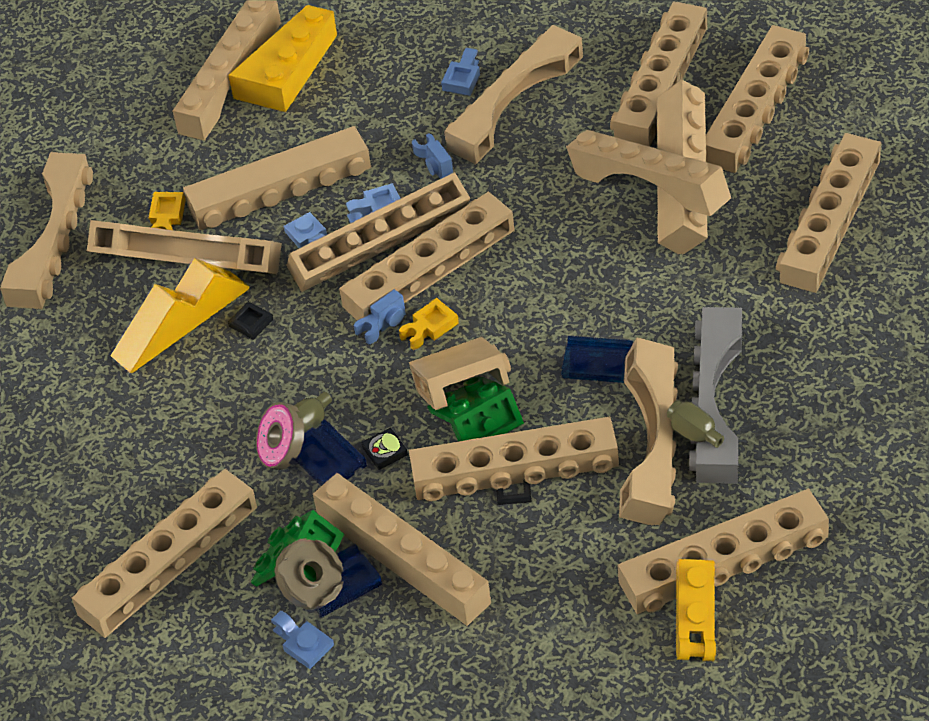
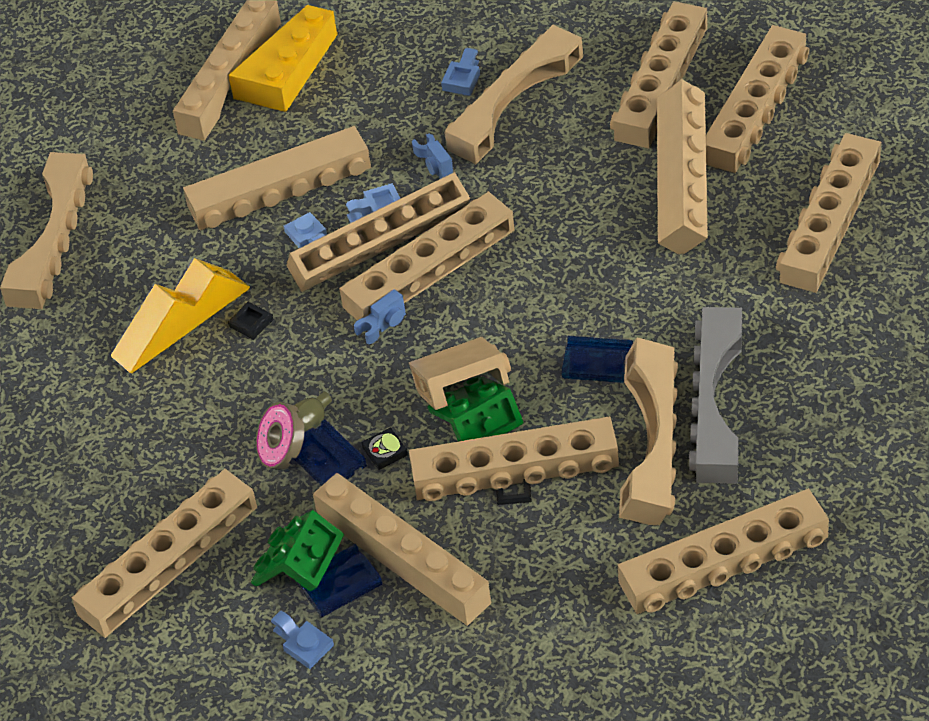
(167, 209): yellow plate -> none
(183, 247): tan arch -> none
(291, 576): dark tan tile -> none
(429, 321): yellow plate -> none
(690, 181): tan arch -> none
(694, 423): olive plant -> none
(695, 608): yellow plate -> none

